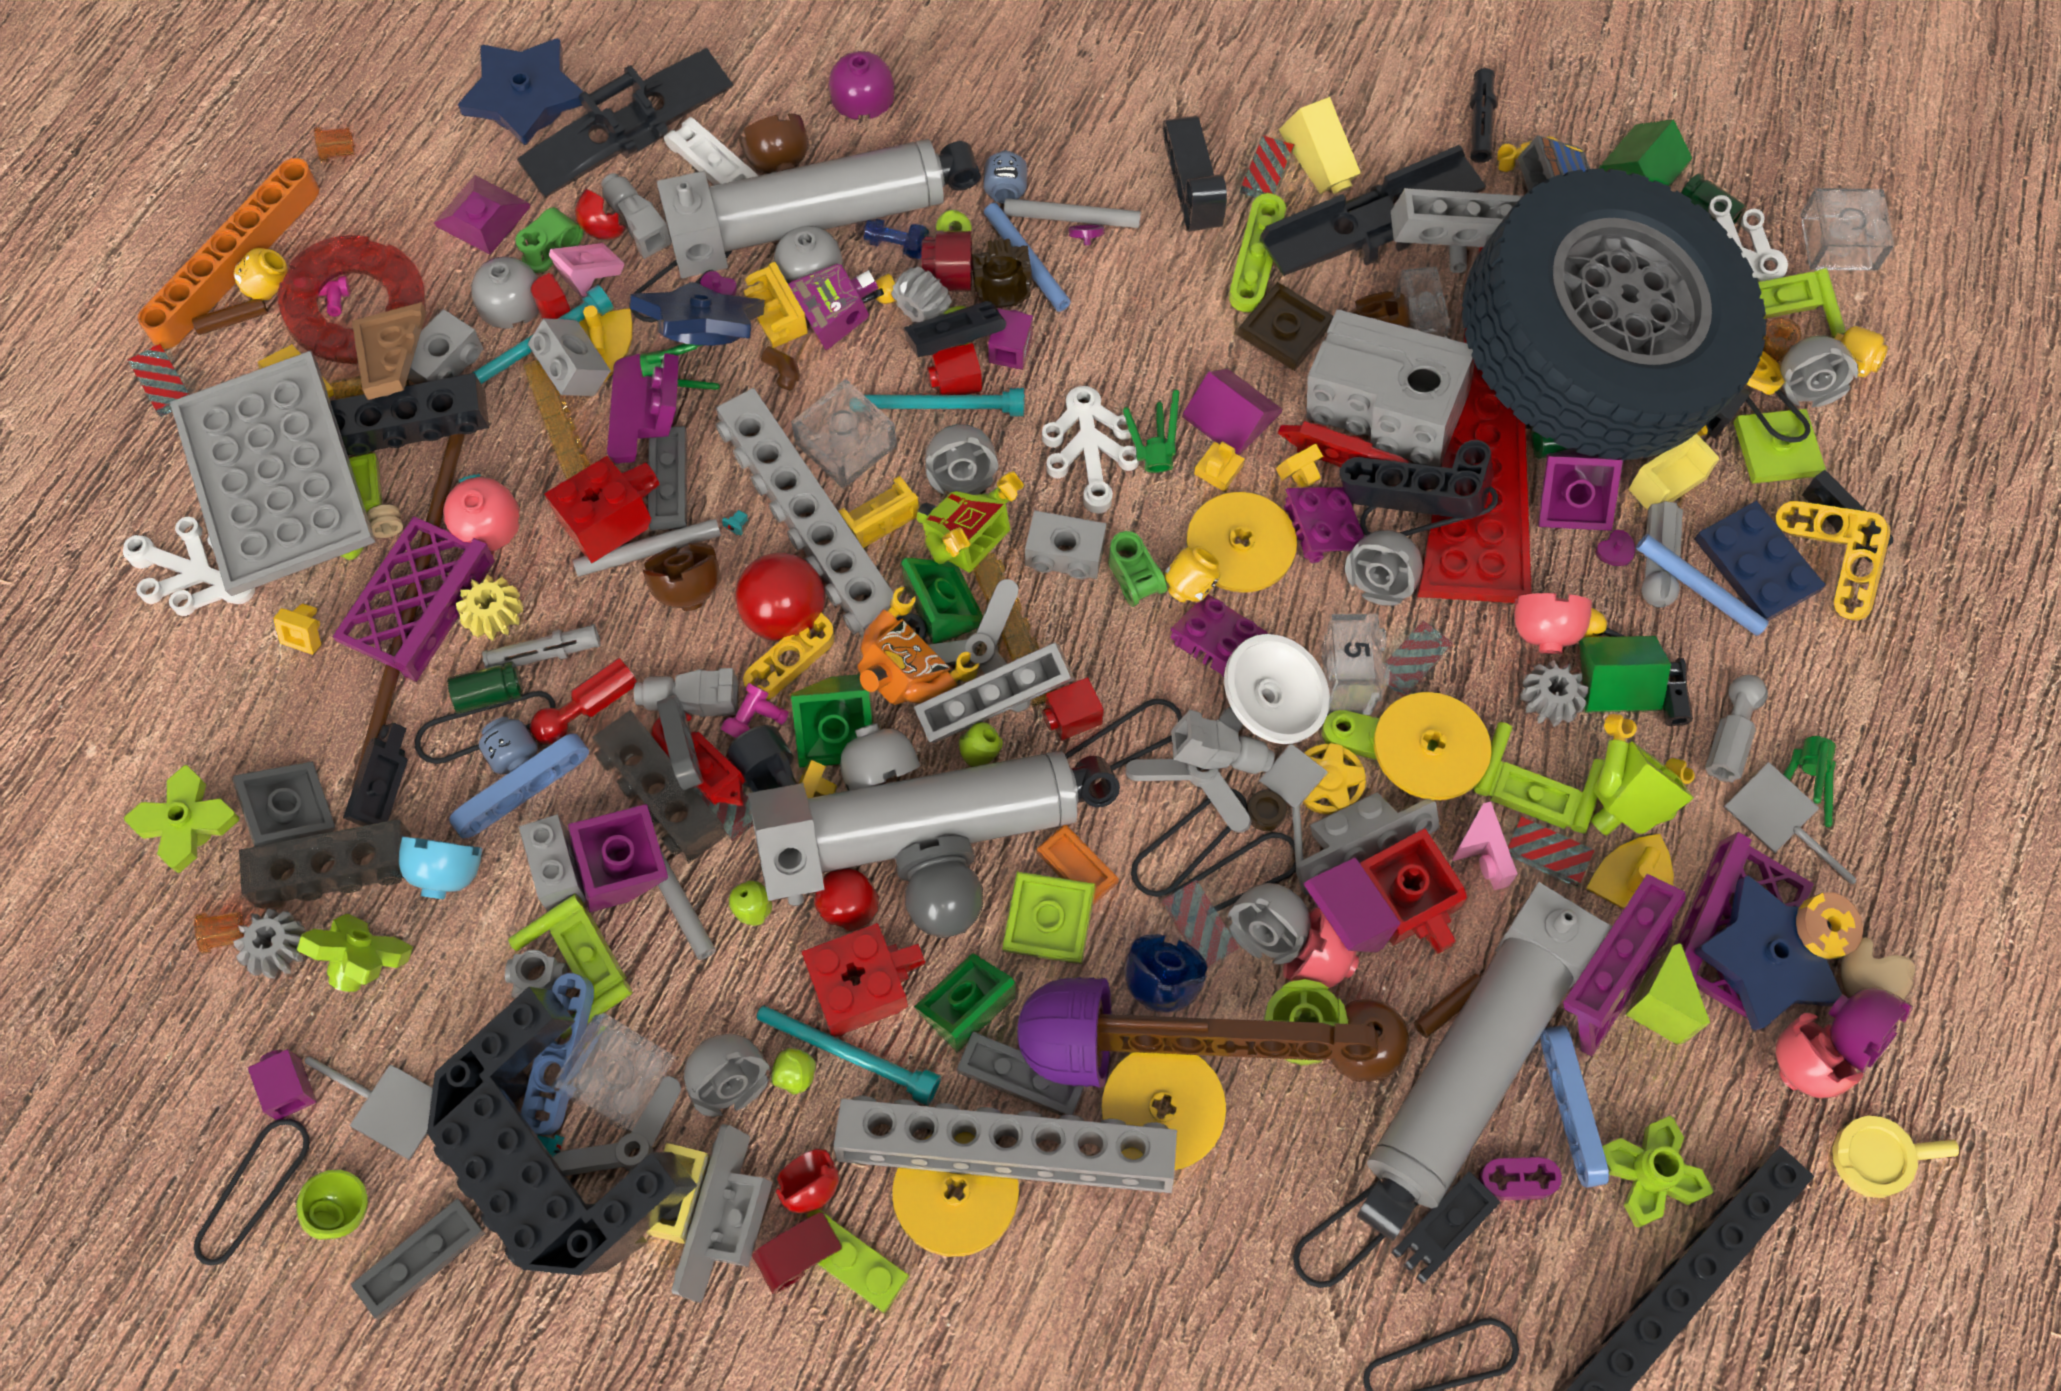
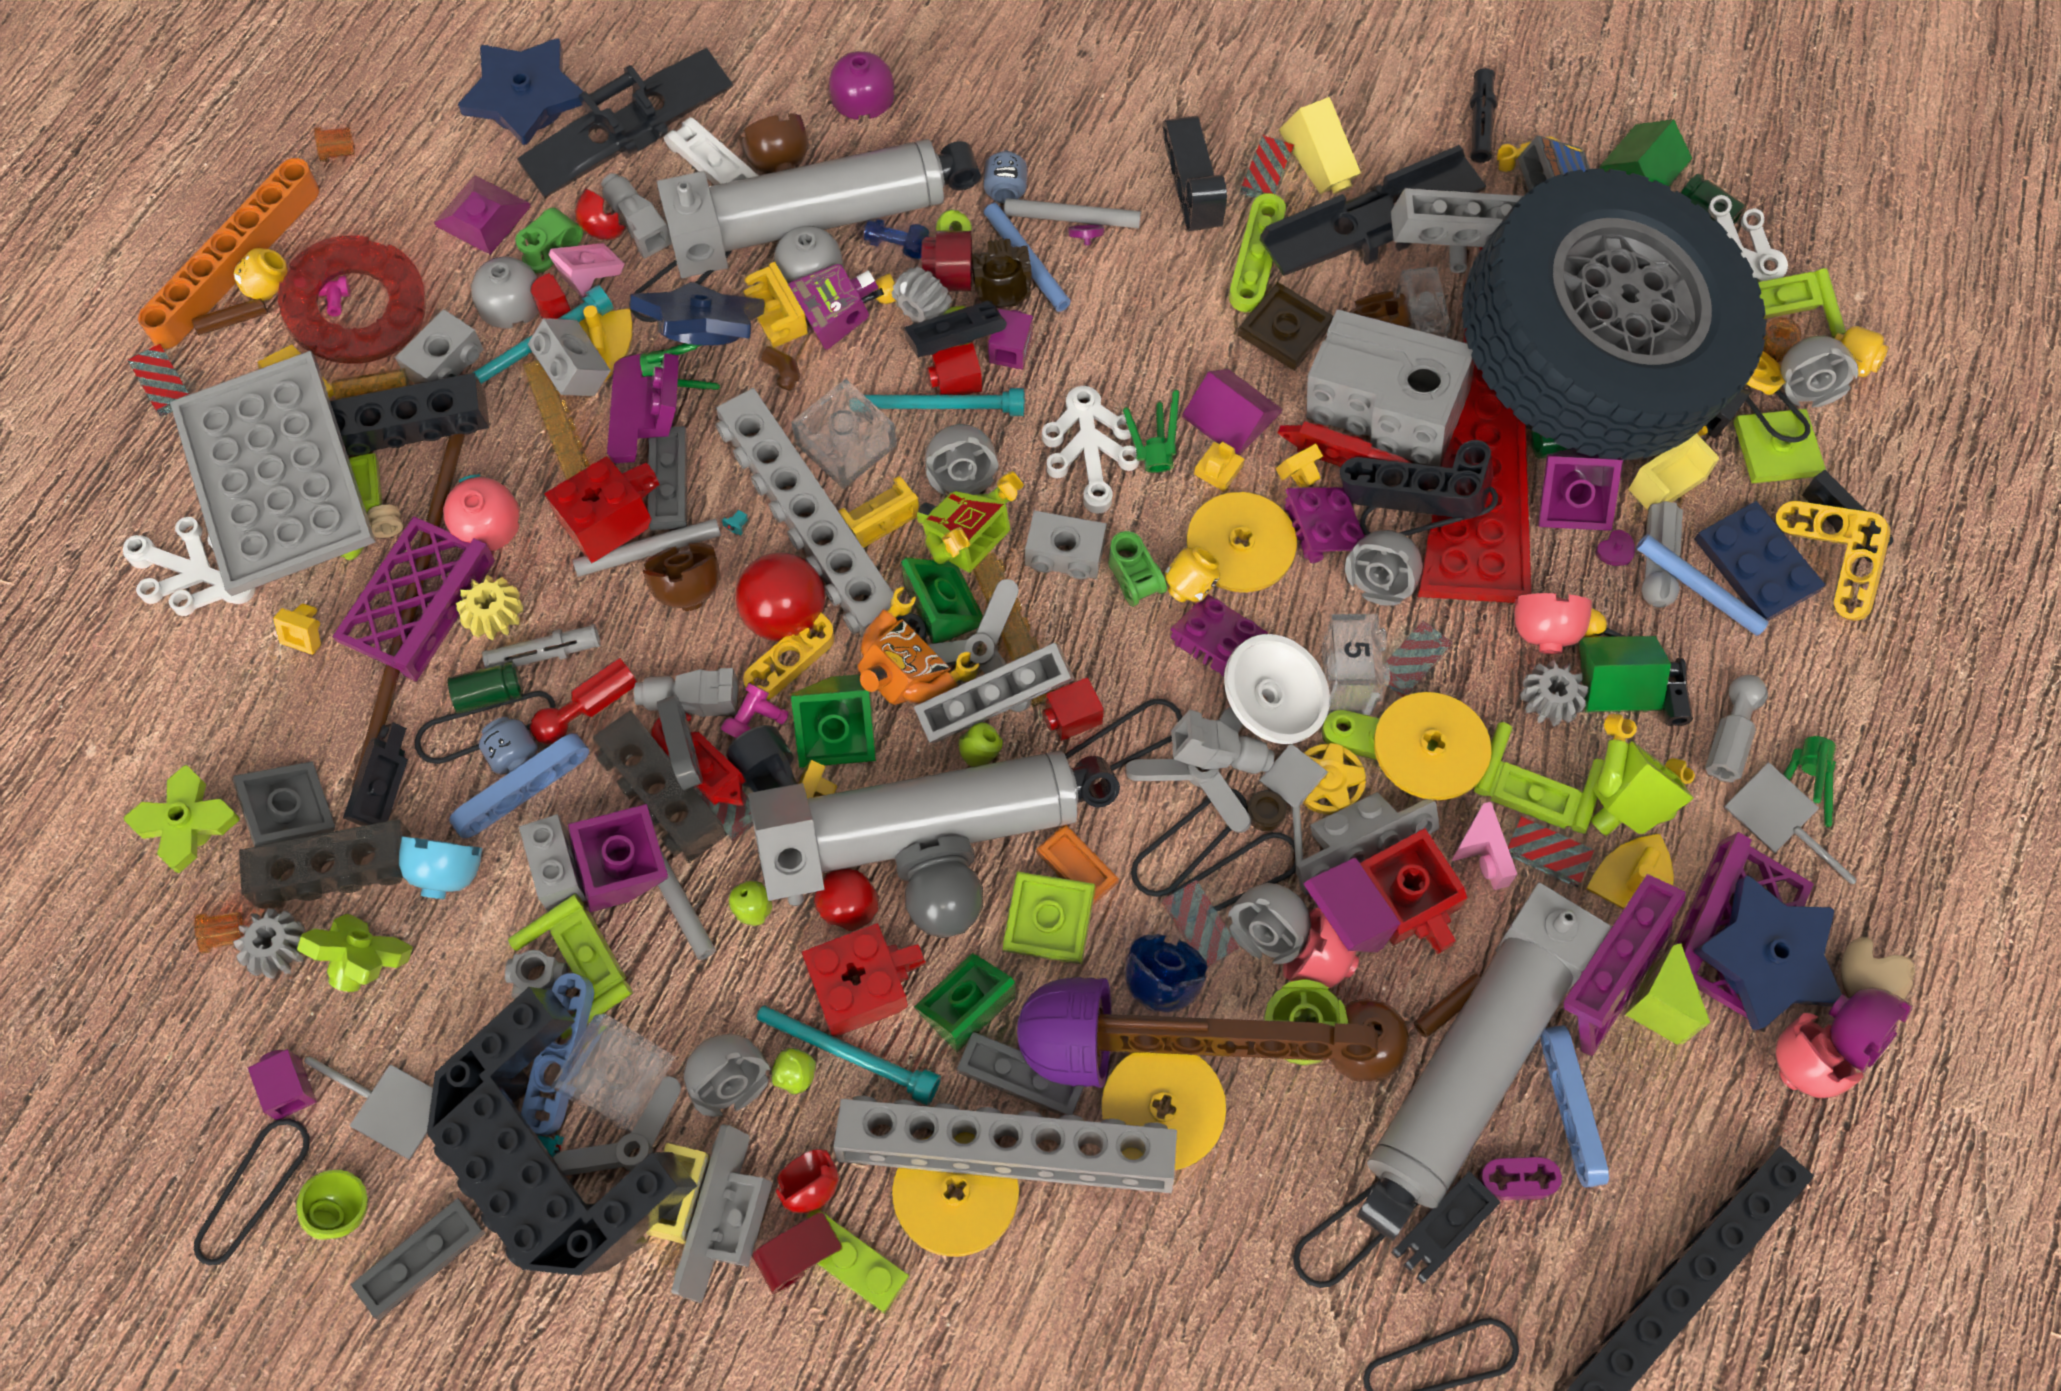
(387, 348): medium nougat wing -> none
(716, 282): magenta piece -> none
(876, 757): light grey cylinder -> none
(1655, 1172): lime plant -> none
(1844, 920): piece -> none
(1847, 229): clear brick -> none
(1880, 1156): light yellow piece -> none

